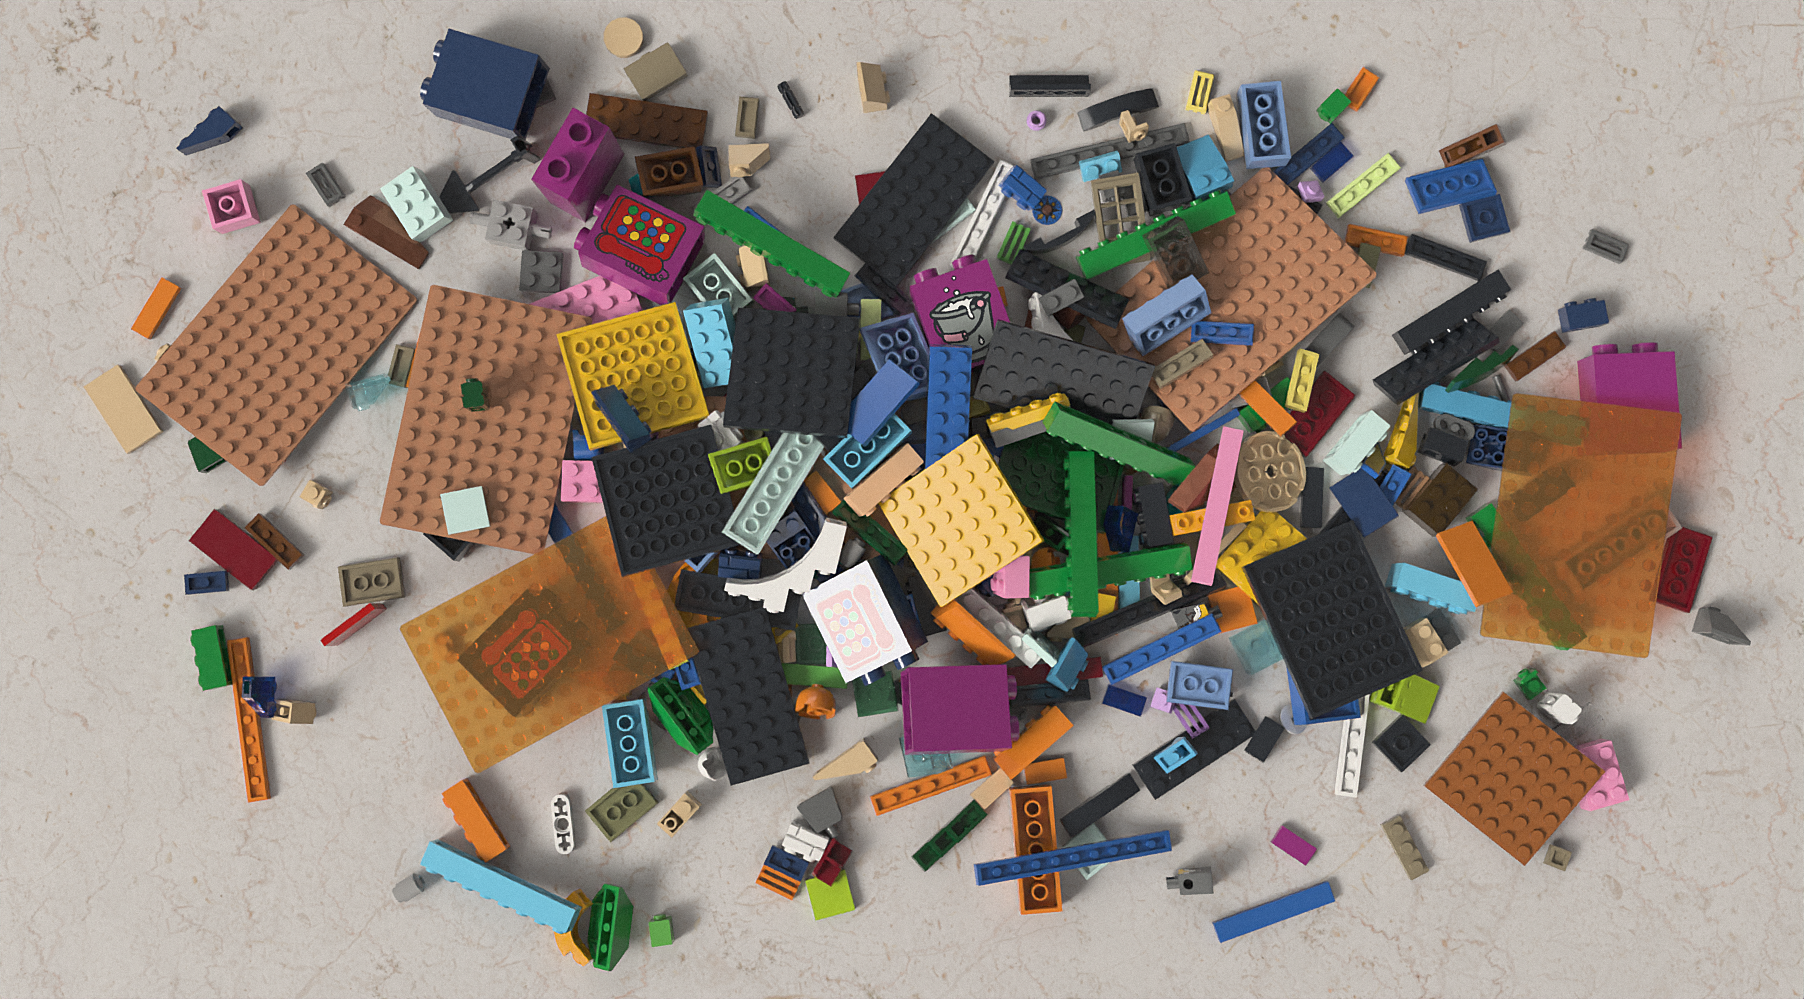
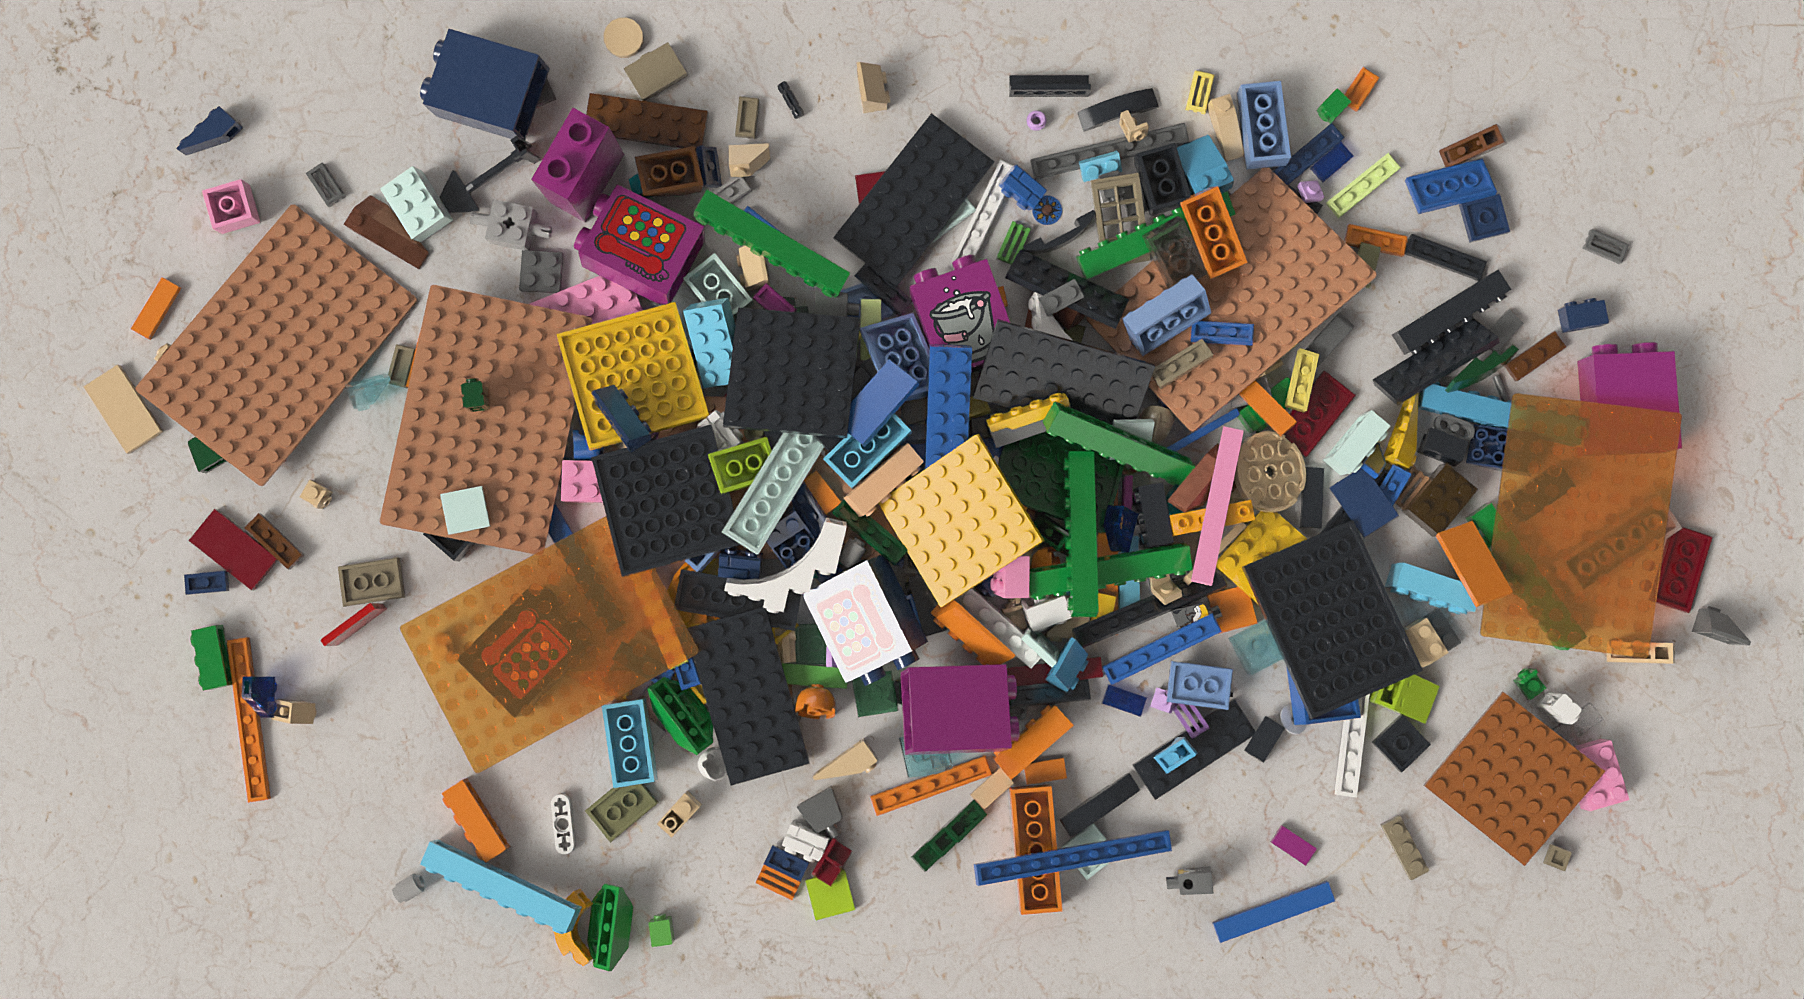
(1213, 231): none -> orange slope
(1657, 654): none -> tan slope

